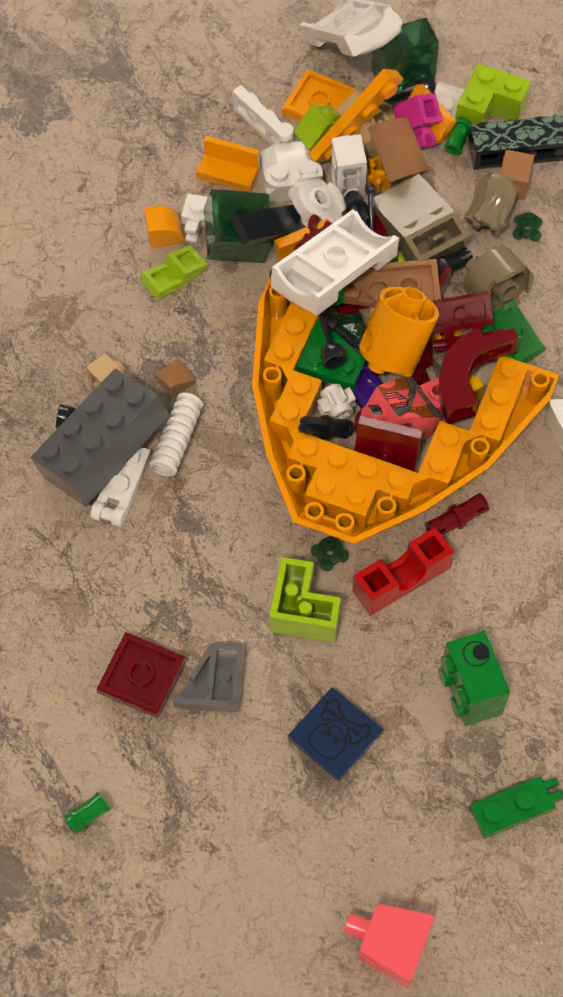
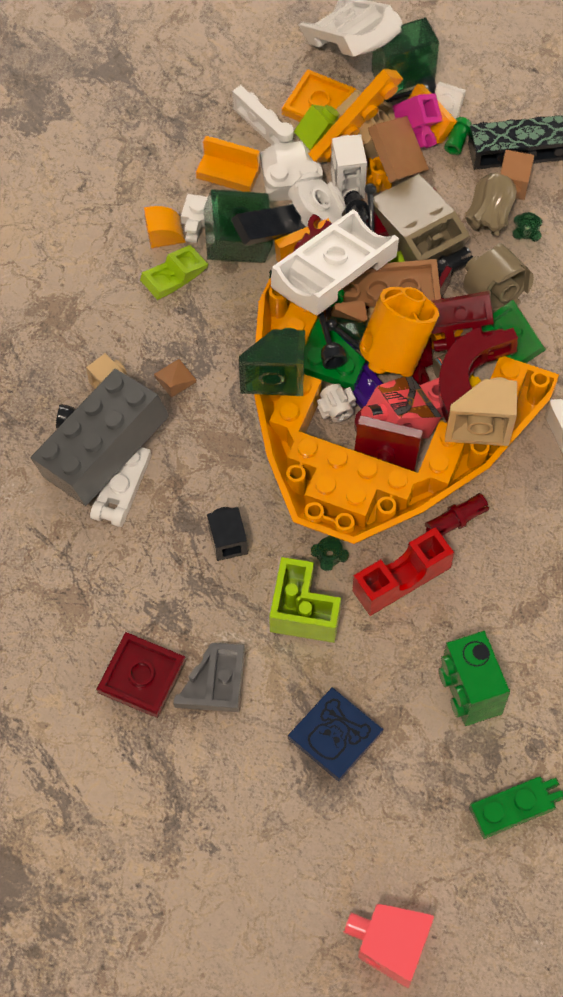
(86, 813): green pin -> none
(176, 434): white piece -> none
(227, 533): none -> black brick
(274, 364): none -> clear green slope
(326, 427): black axle -> none
(350, 310): none -> medium nougat slope
(484, 414): none -> tan slope
(493, 94): lime brick -> none

